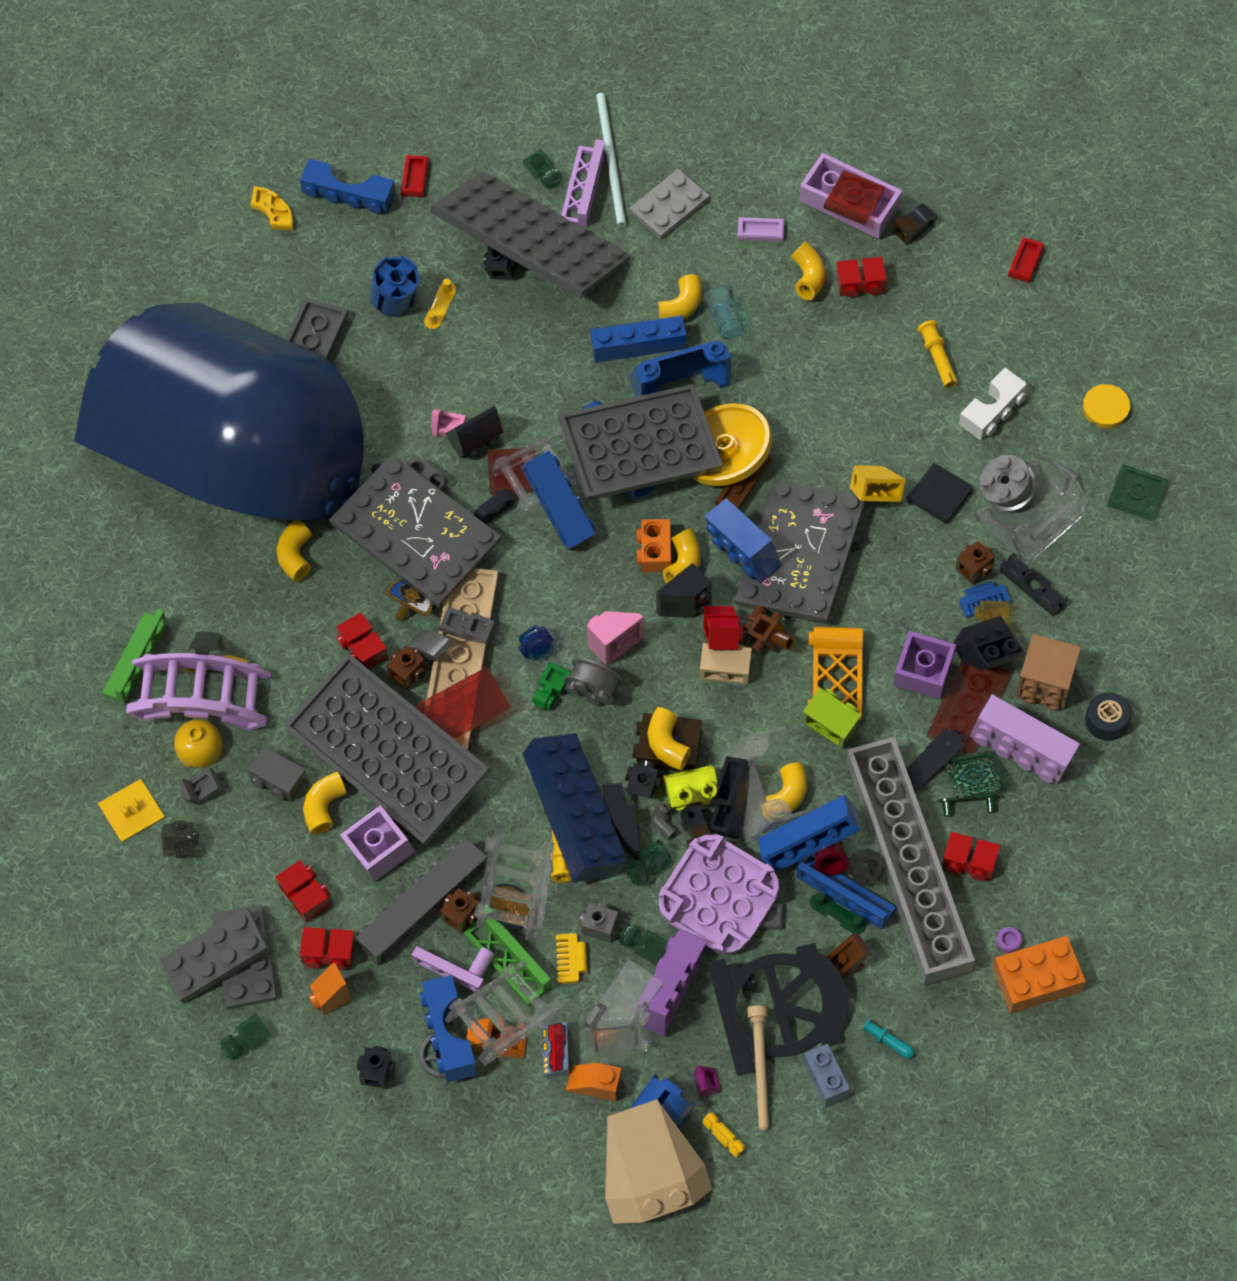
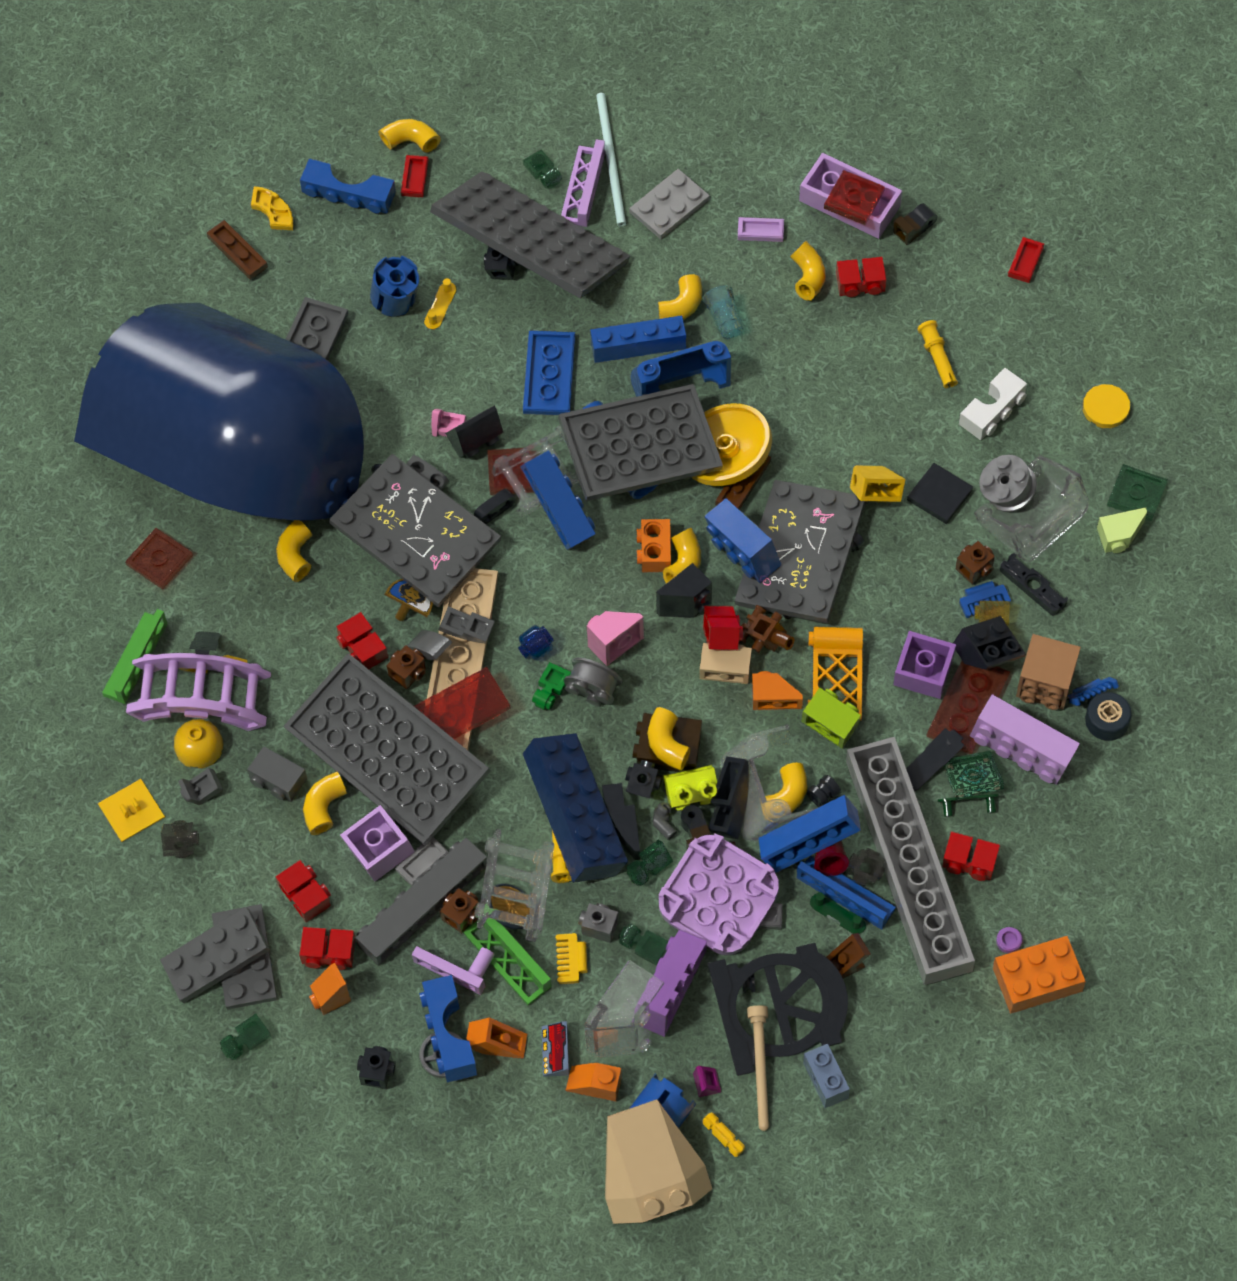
(159, 558): none -> clear red tile
(237, 249): none -> reddish brown plate
(412, 131): none -> yellow cylinder
(421, 861): none -> light grey tile
(509, 1035): clear fence -> none
(549, 372): none -> blue tile
(774, 692): none -> orange slope
(824, 791): none -> black wheel
(894, 1043): teal piece -> none
(1090, 689): none -> blue piece
(1120, 529): none -> yellowish green slope

